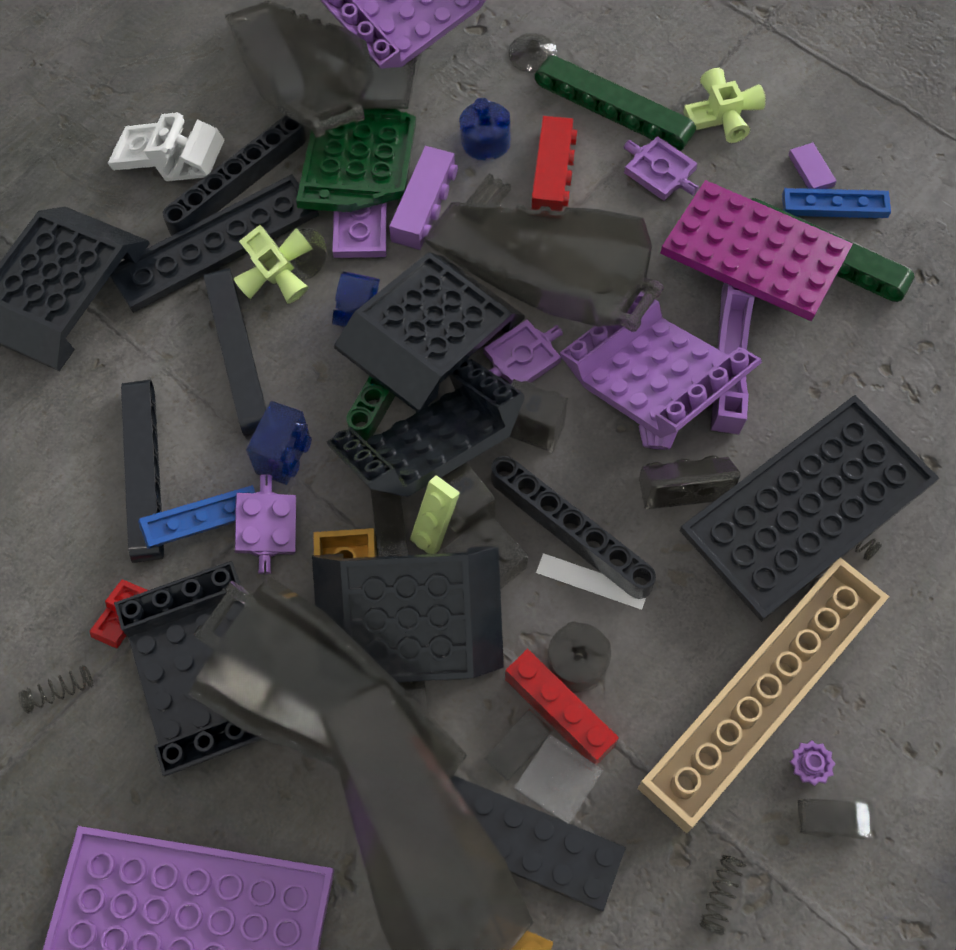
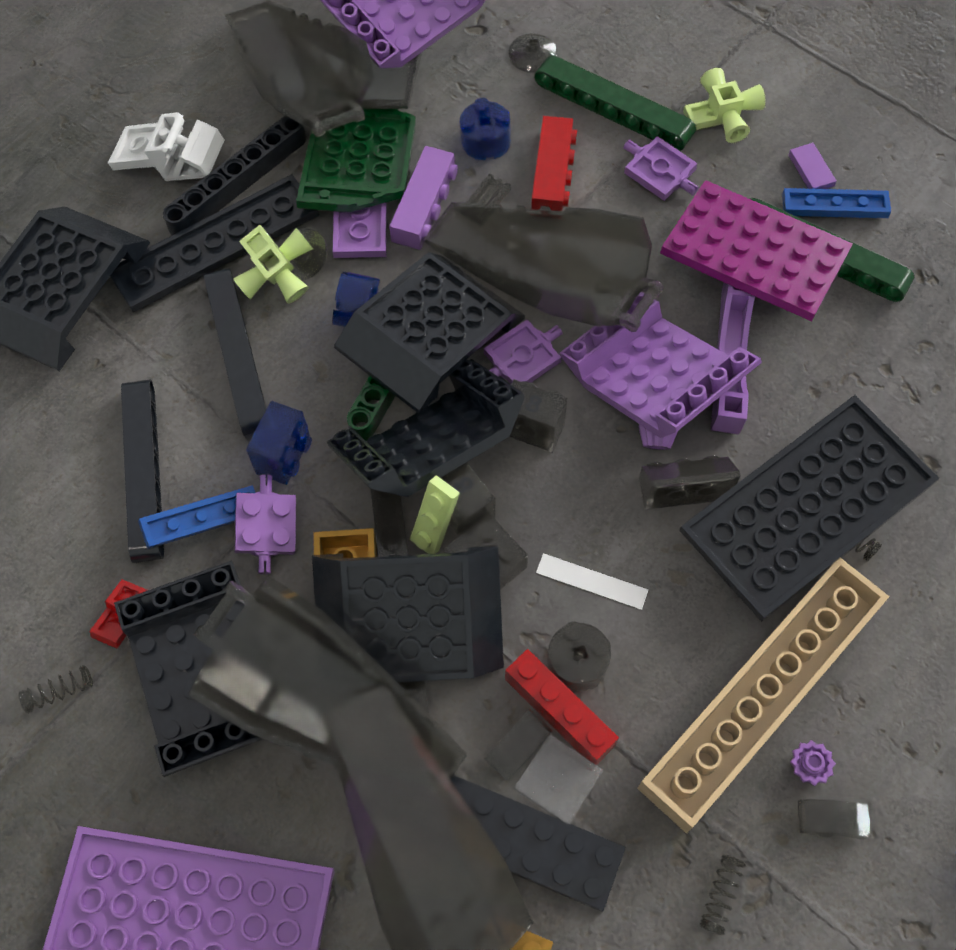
(577, 538): black beam -> none

